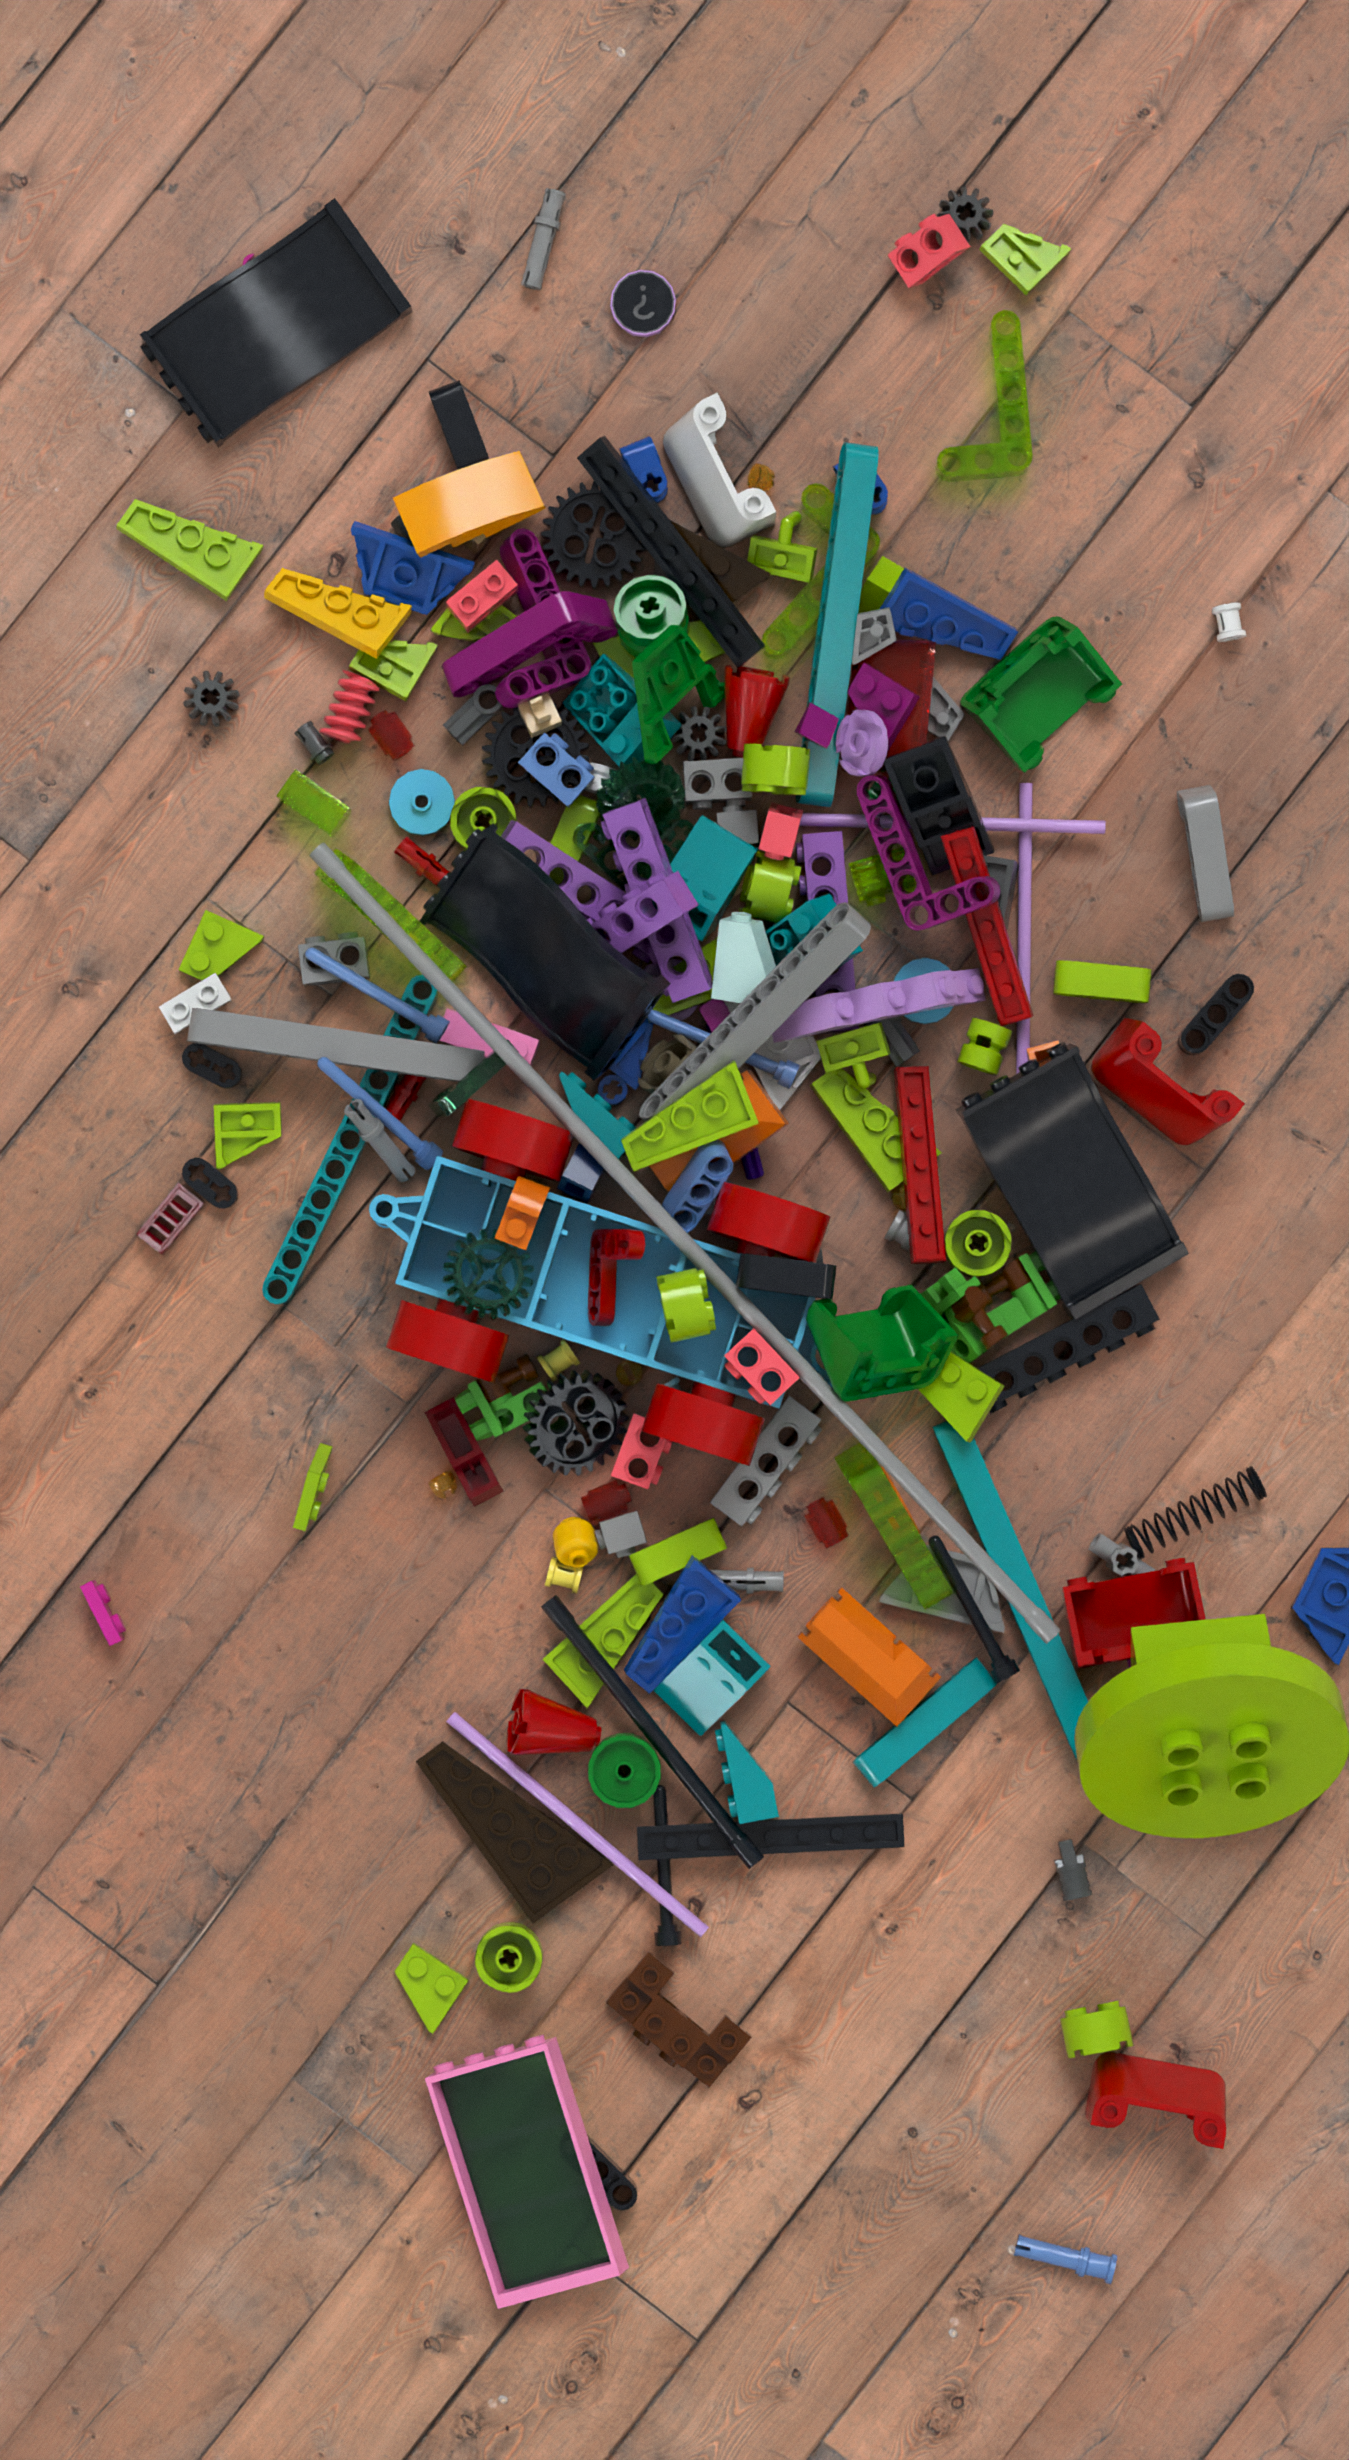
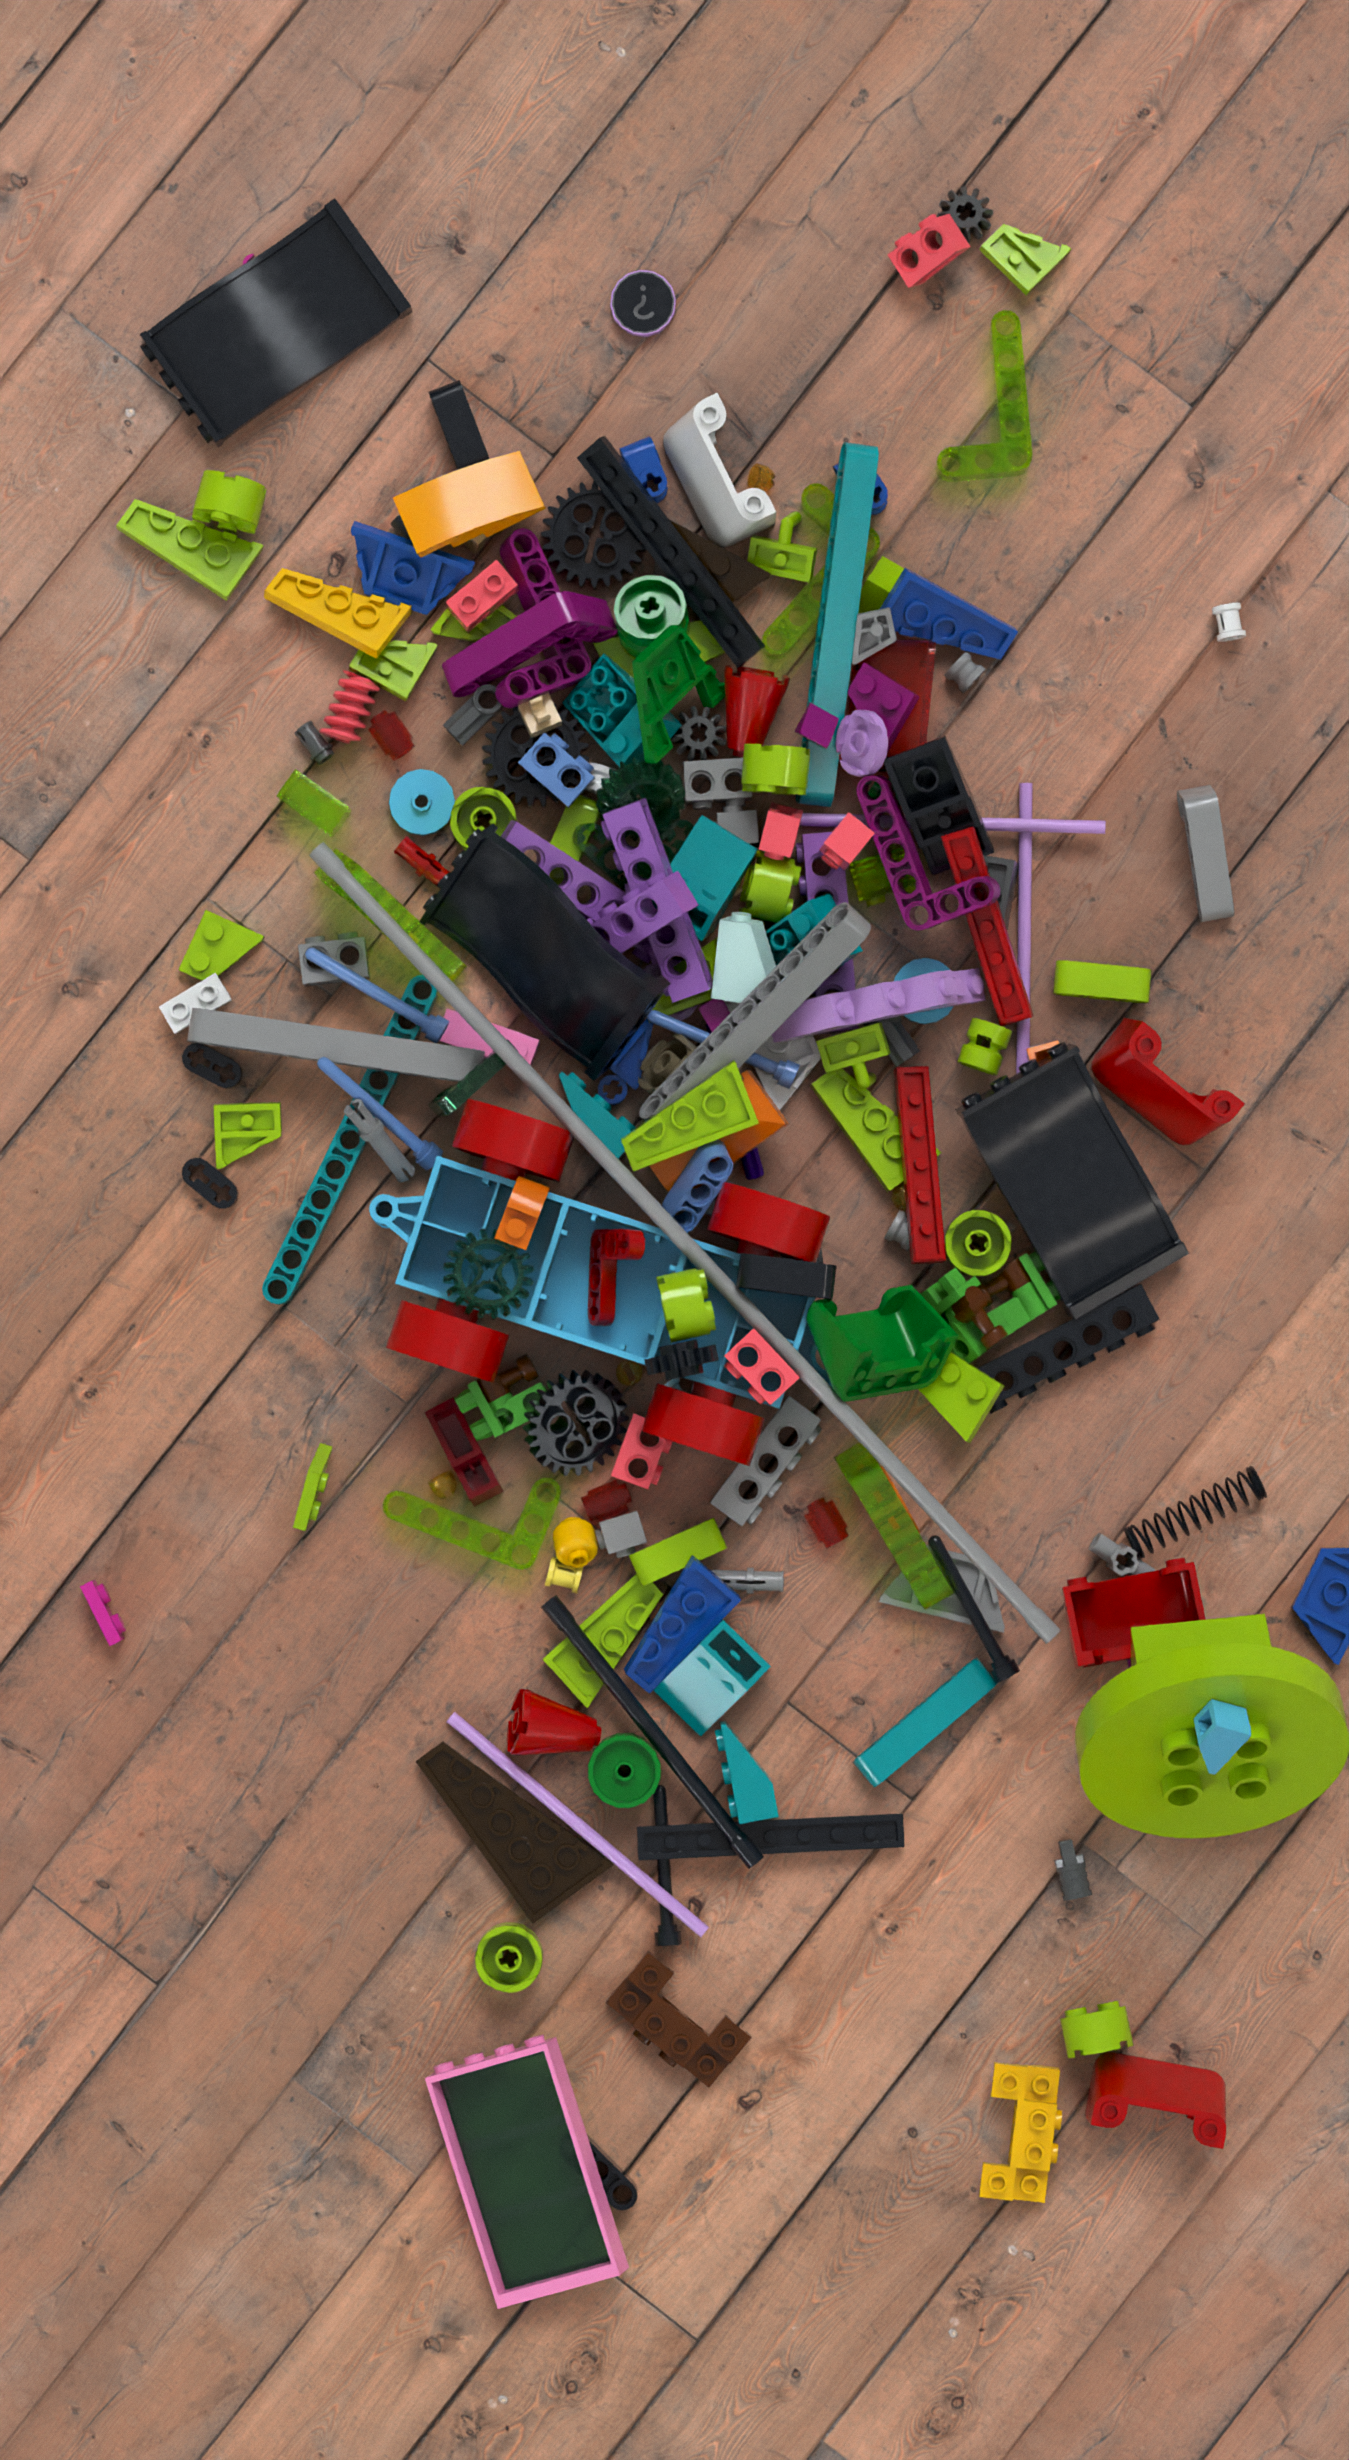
(154, 1242): slope -> none
(214, 687): dark grey gear -> none
(230, 501): none -> lime brick
(404, 1095): red pin -> none
(429, 1985): lime wing -> none
(478, 1529): none -> clear neon green beam
(546, 226): light grey pin -> none
(558, 1360): light yellow bush -> none
(581, 1175): dark blue slope -> none
(681, 1359): none -> black gear
(845, 842): none -> coral brick
(867, 1658): orange brick -> none
(943, 713): light grey piece -> none
(964, 672): none -> light grey wheel
(1004, 1548): teal beam -> none
(1031, 2134): none -> yellow bracket
(1039, 690): green windscreen -> none
(1082, 2261): medium blue pin -> none
(1221, 1732): none -> medium azure slope
(1224, 1000): black beam -> none

